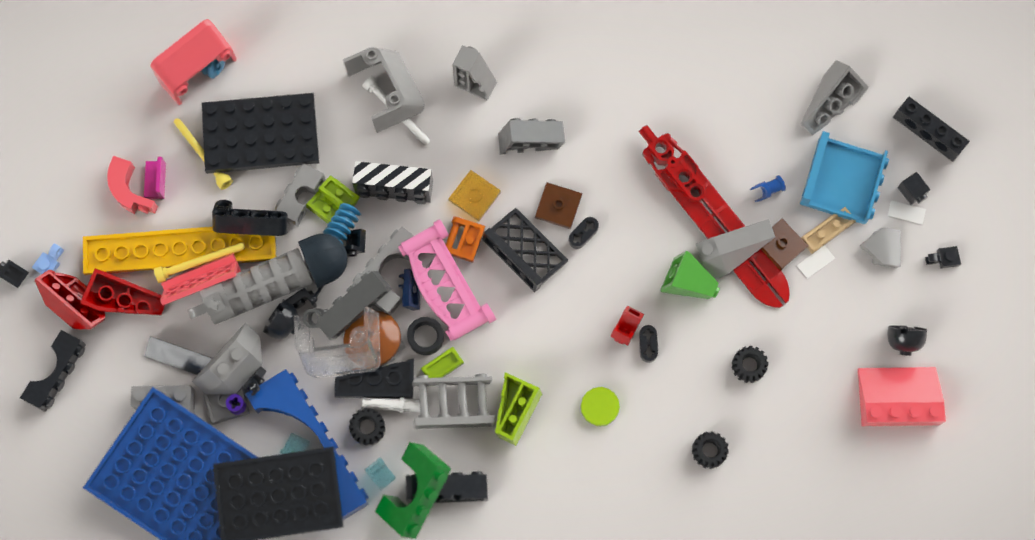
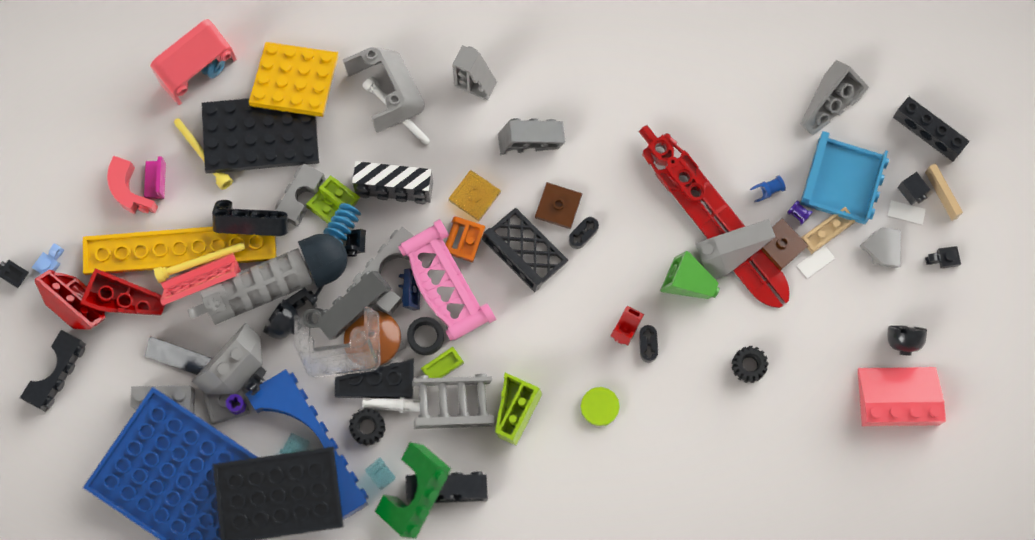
(293, 79): none -> yellow plate
(701, 458): black tyre -> none
(799, 212): none -> dark purple bush
(943, 192): none -> tan tile

